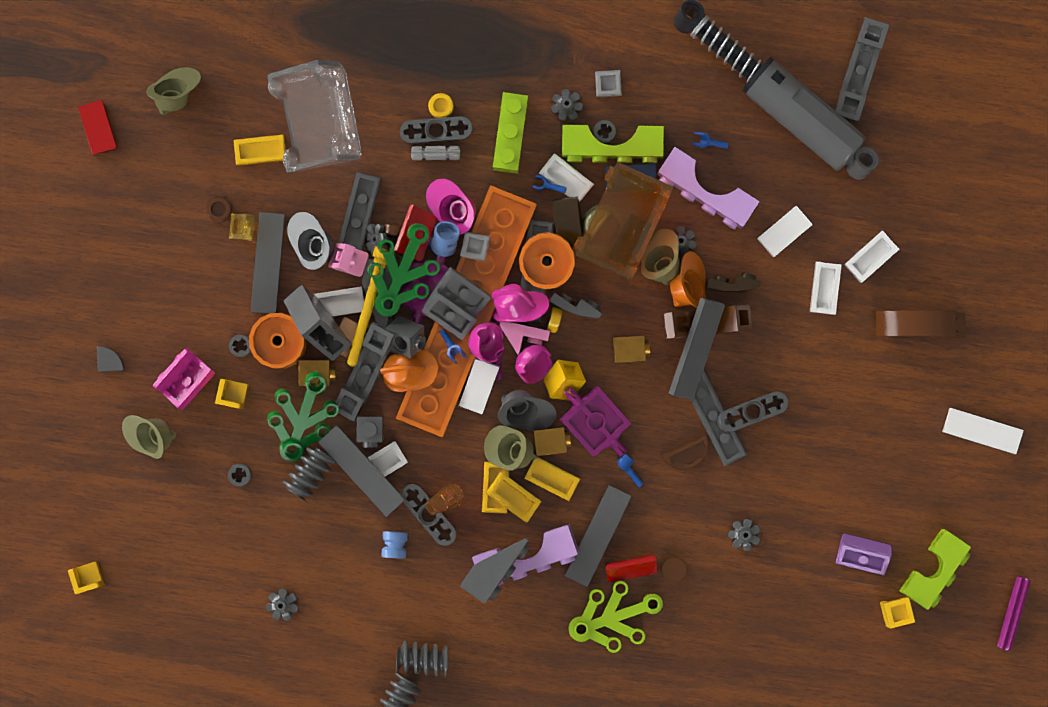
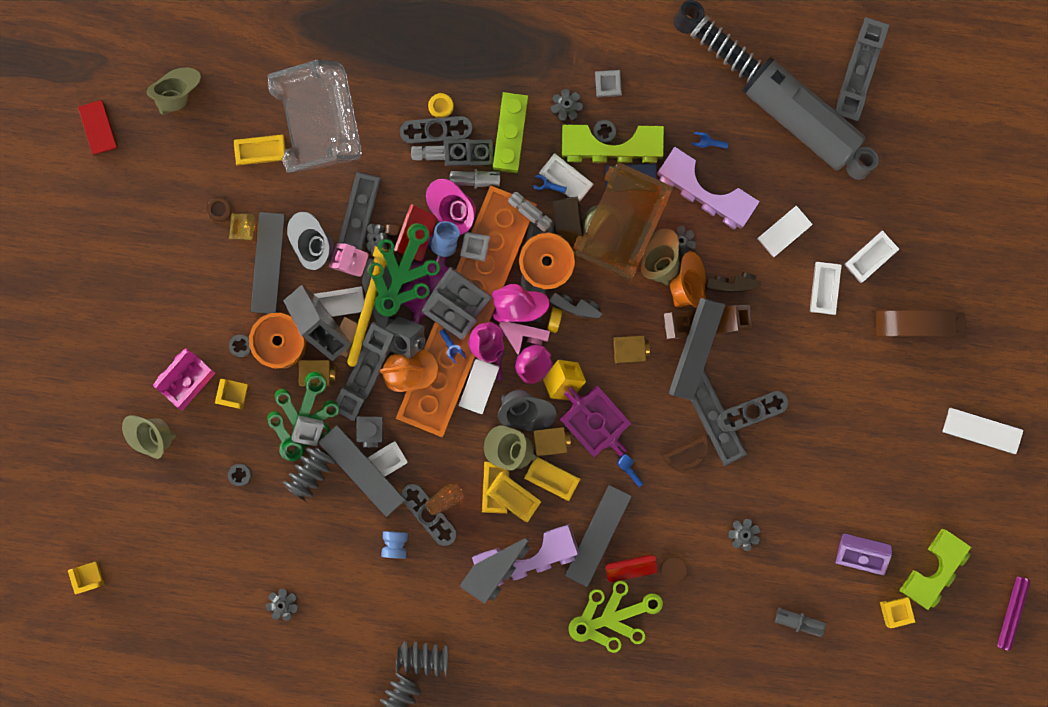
(108, 360): dark grey tile -> none
(307, 430): none -> light grey tile
(468, 152): none -> dark grey slope
(476, 178): none -> light grey axle
(530, 211): none -> light grey axle
(800, 622): none -> dark grey axle

